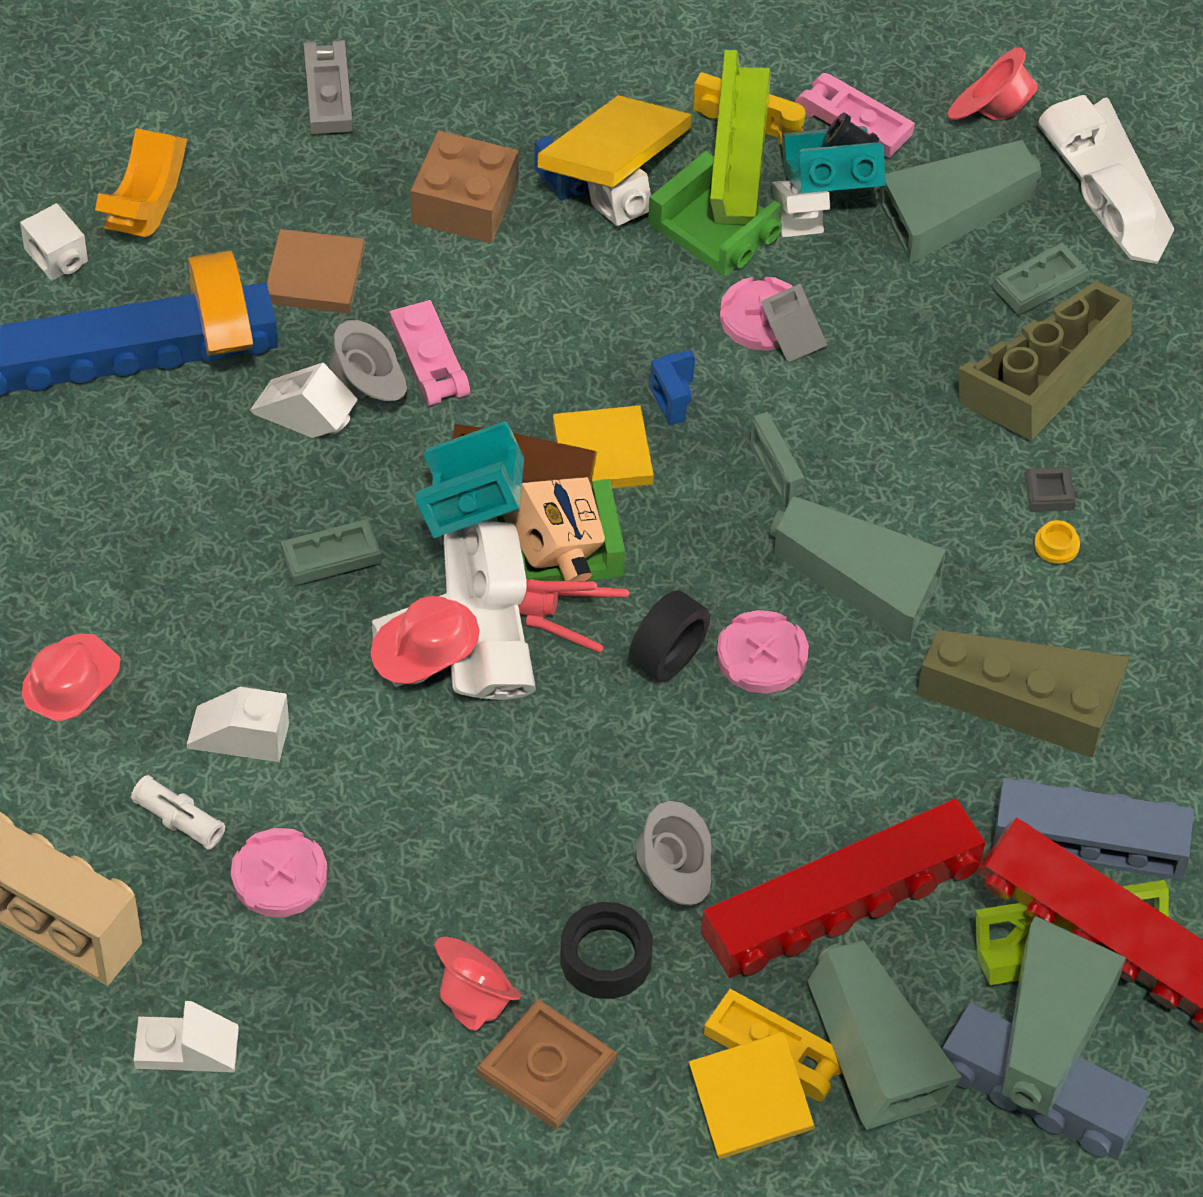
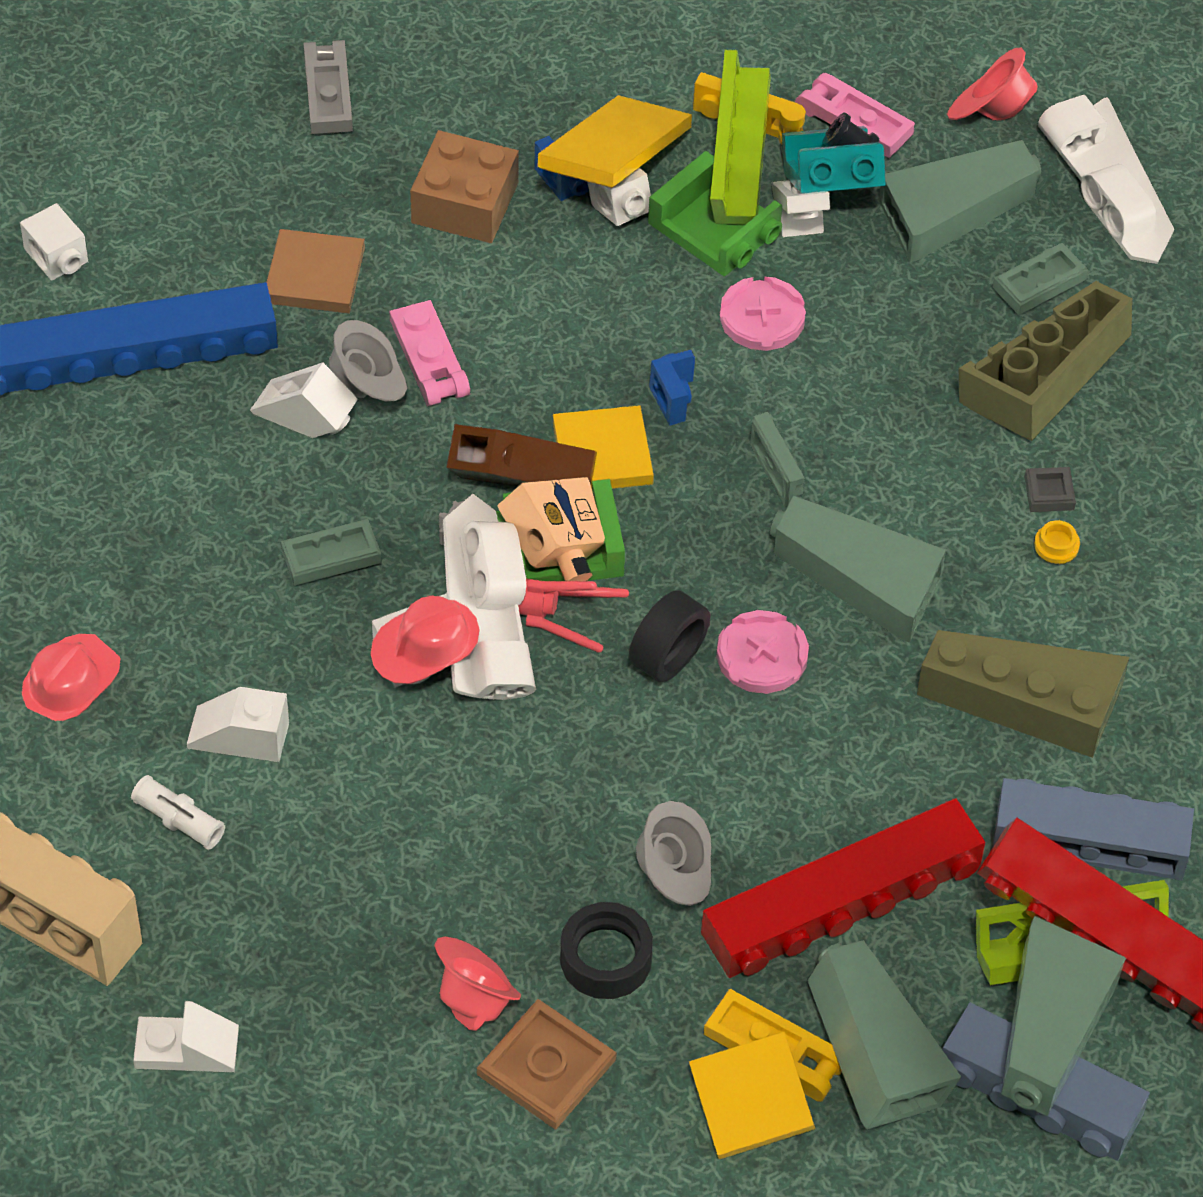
(147, 184): light orange arch -> none
(220, 302): light orange arch -> none
(279, 872): bright pink tile -> none
(472, 479): teal panel -> none
(794, 323): light grey panel -> none

